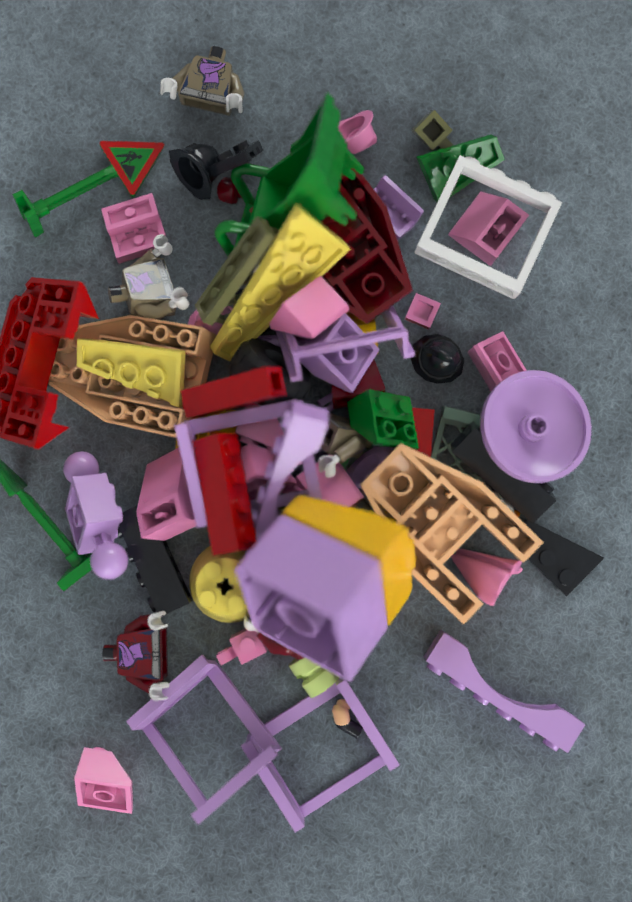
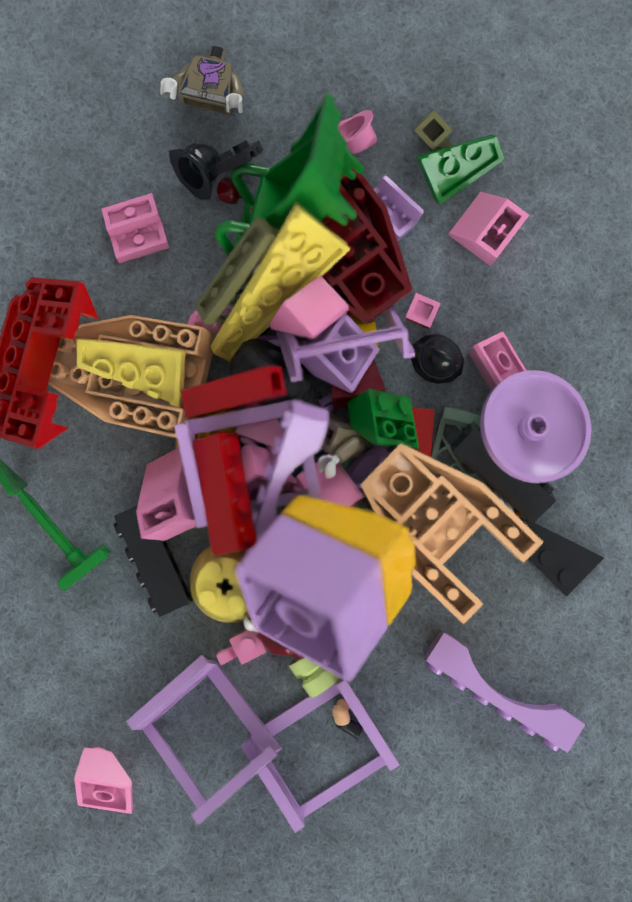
(94, 515): lavender brick -> none
(128, 161): green piece -> none
(142, 654): torso -> none
(148, 285): torso -> none
(469, 267): white window -> none
(485, 572): bright pink hat -> none

